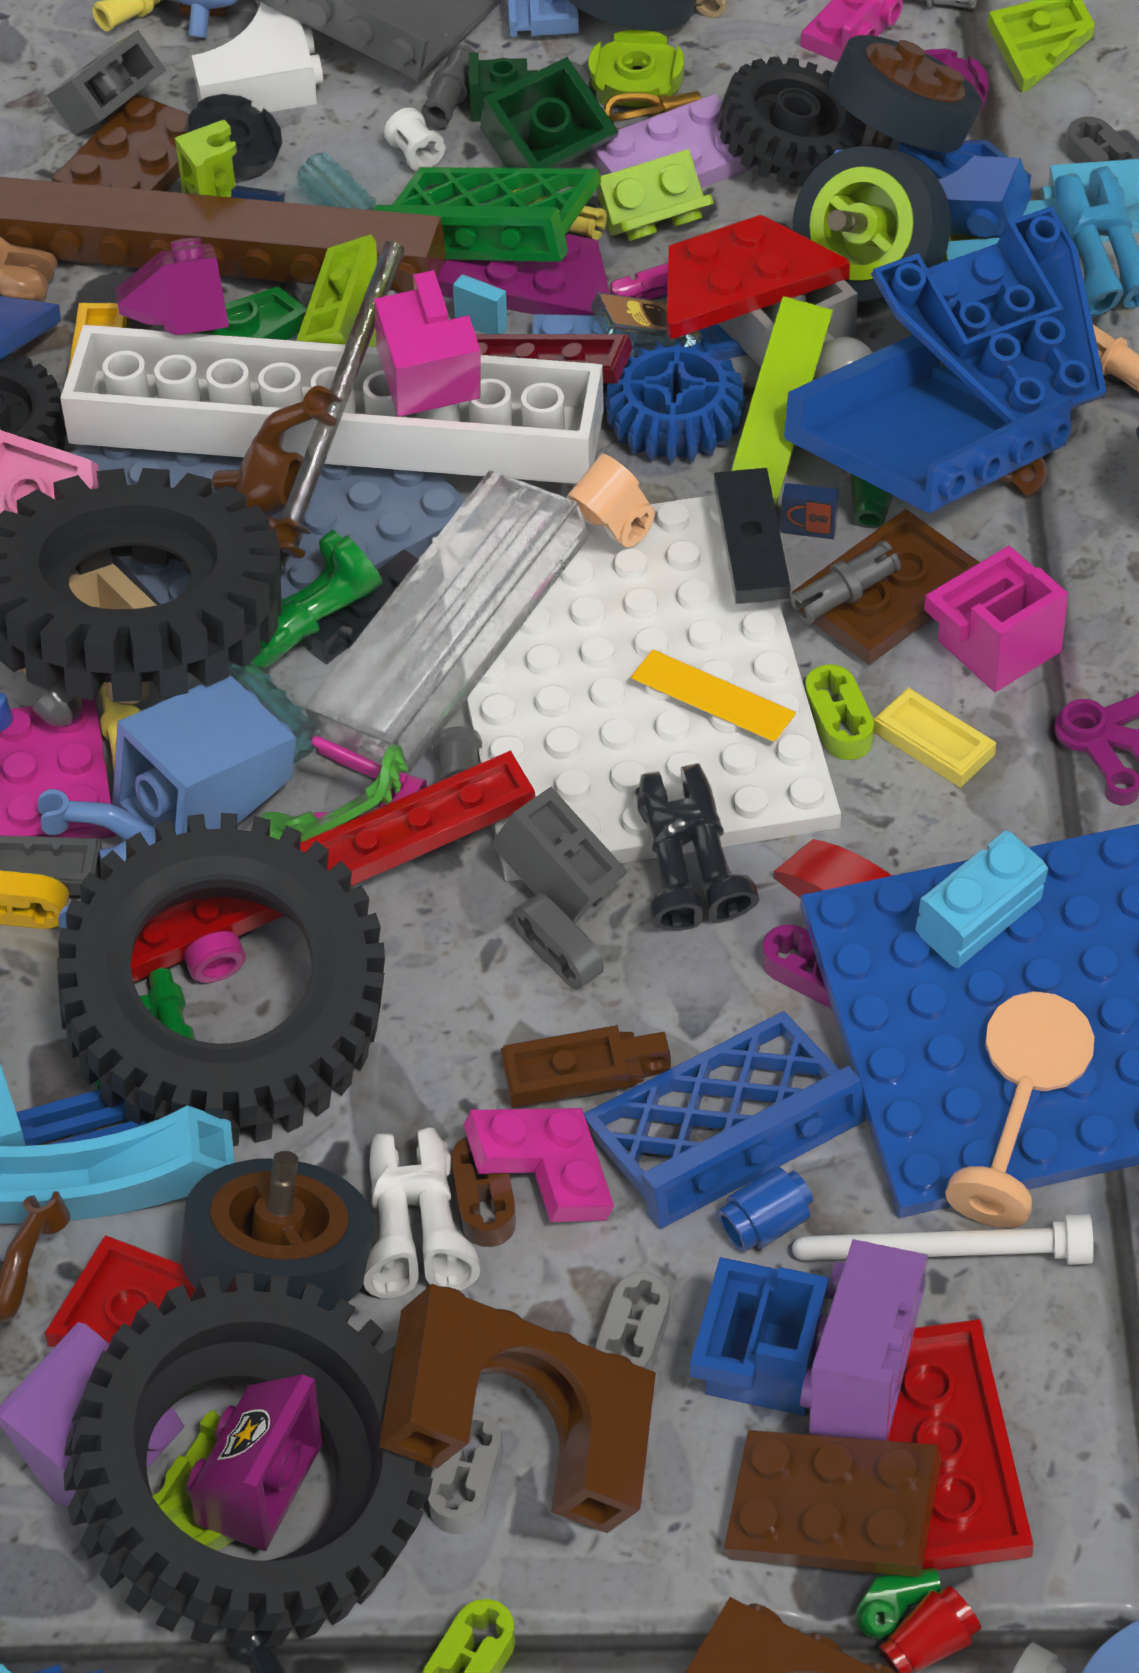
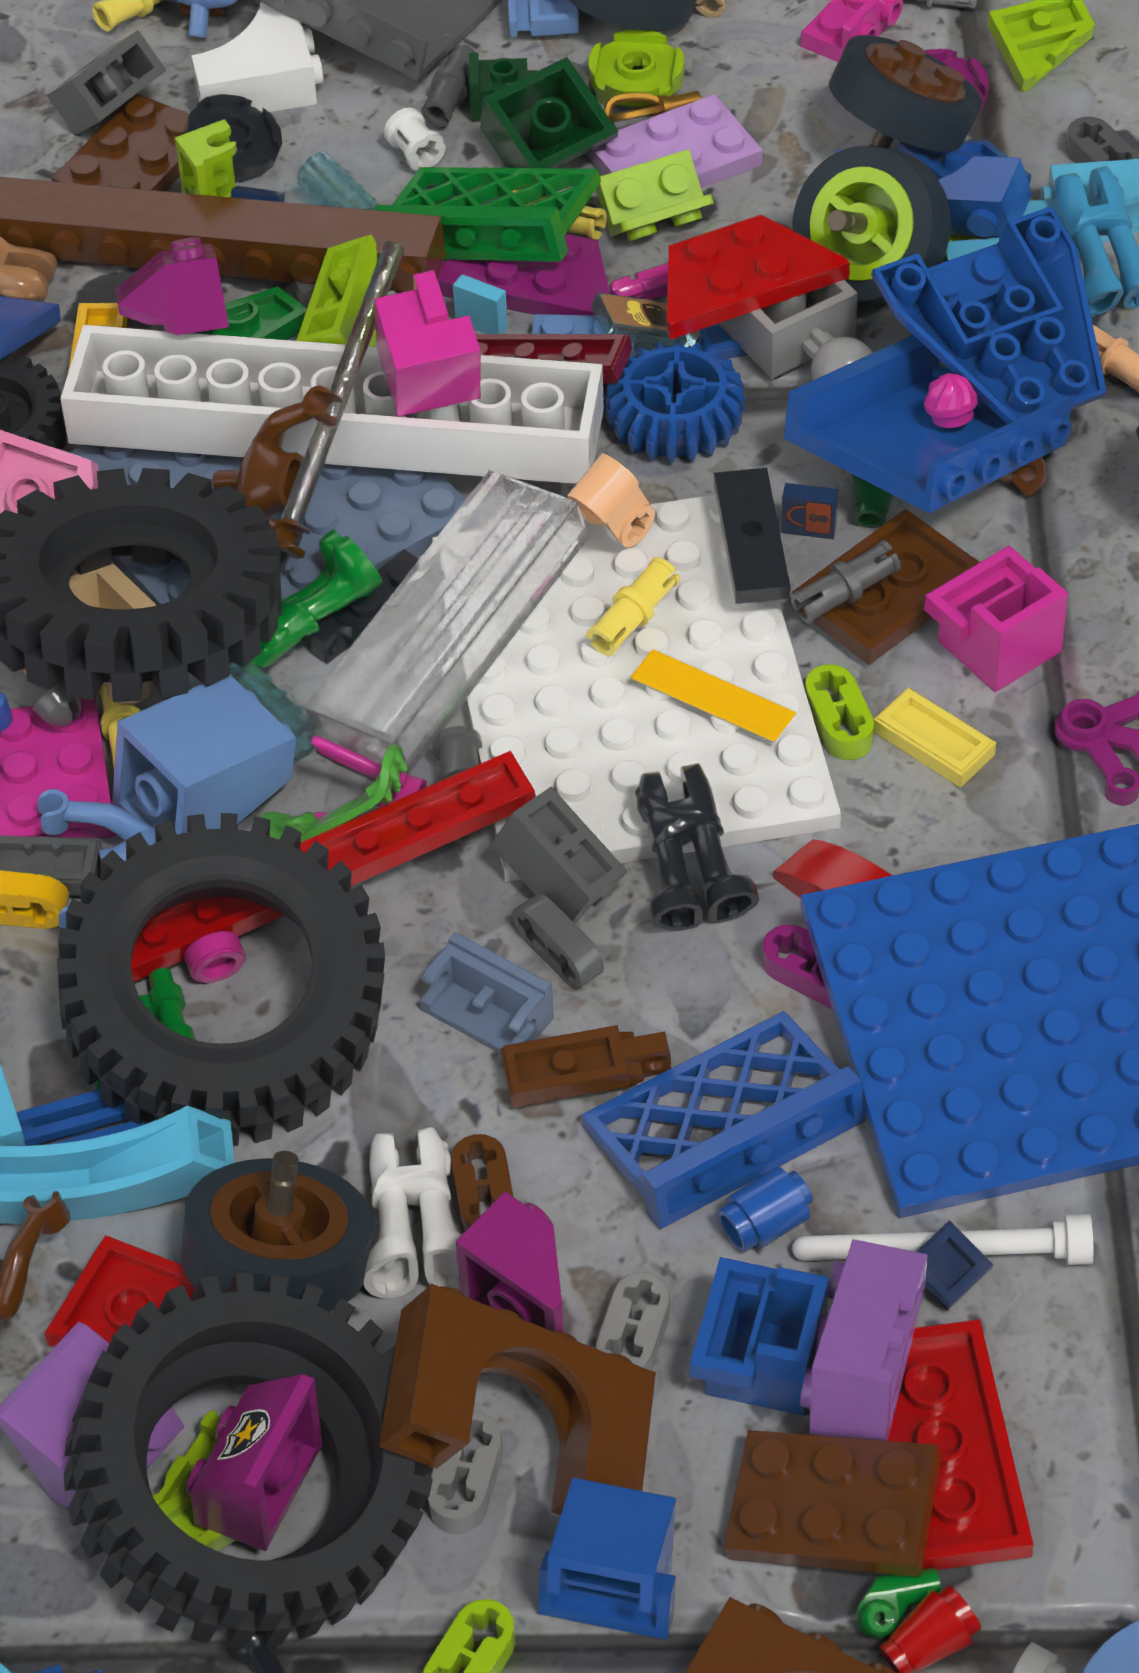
(486, 995): none -> sand blue hinge
(512, 1262): none -> magenta slope
(553, 1146): dark pink plate -> none
(612, 1560): none -> blue plate
(633, 606): none -> light yellow pin
(785, 119): black wheel -> none
(787, 364): lime slope -> none
(950, 401): none -> dark pink plate
(952, 1265): none -> dark blue tile
(981, 899): medium azure brick -> none
(1038, 1046): light nougat piece -> none

